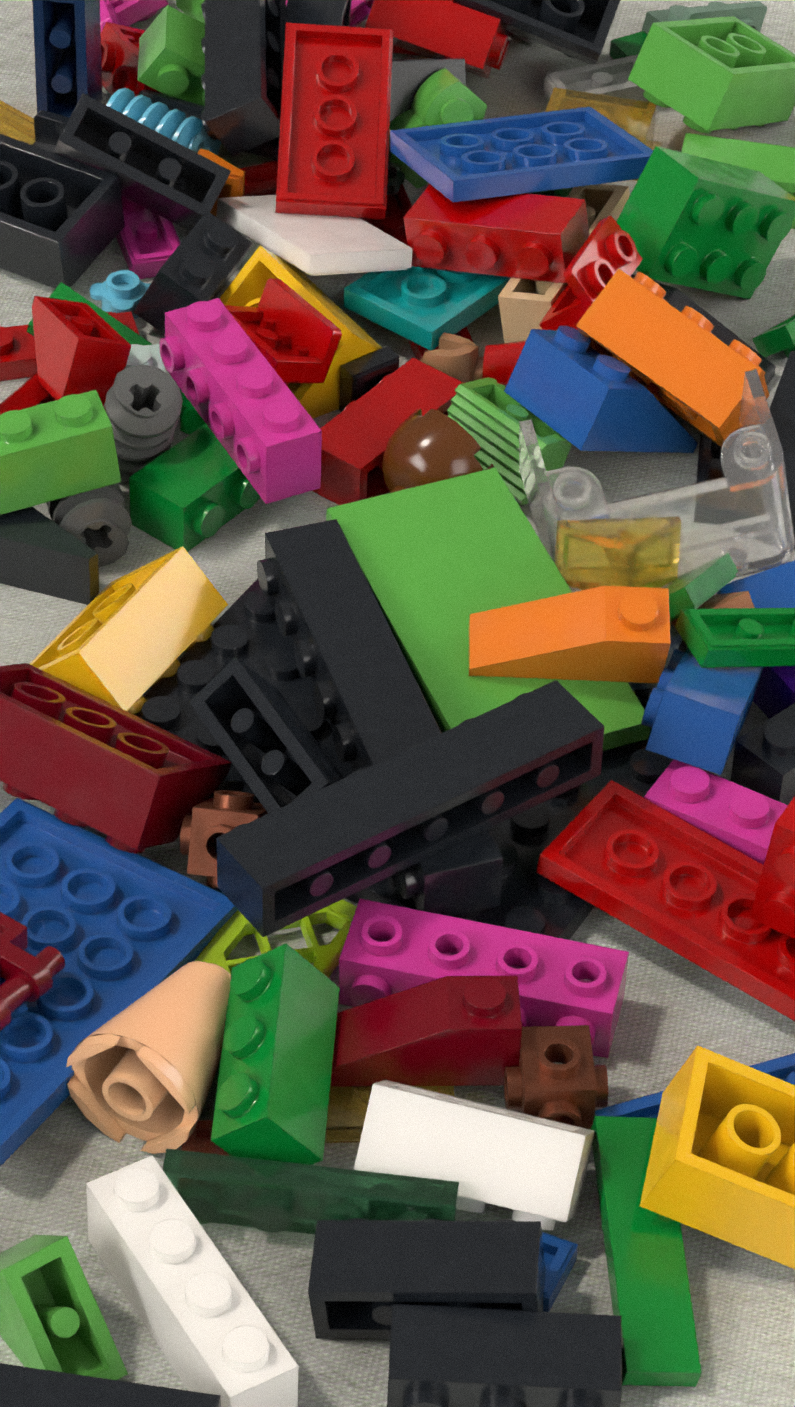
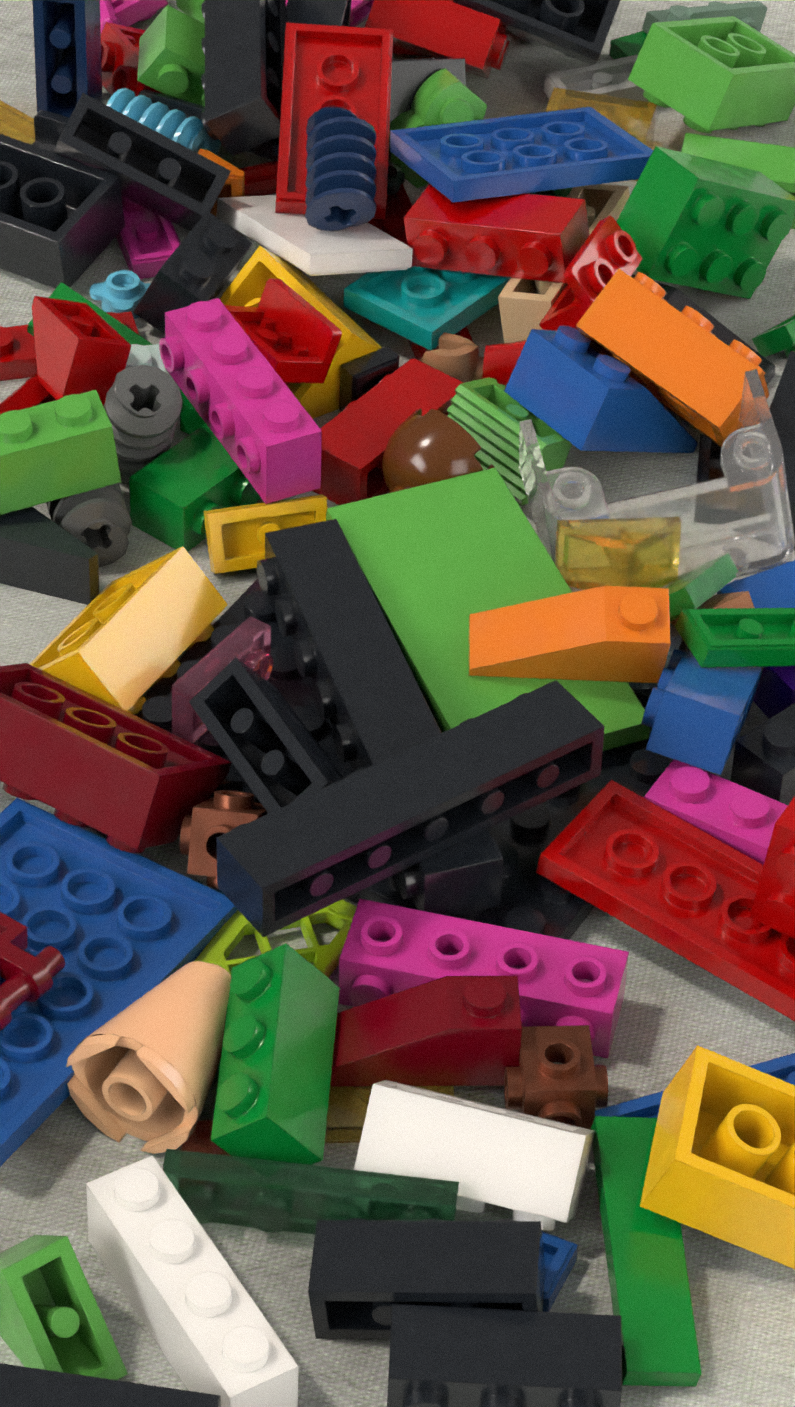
(239, 532): none -> yellow plate
(248, 643): none -> clear pink plate
(339, 170): none -> dark blue piece

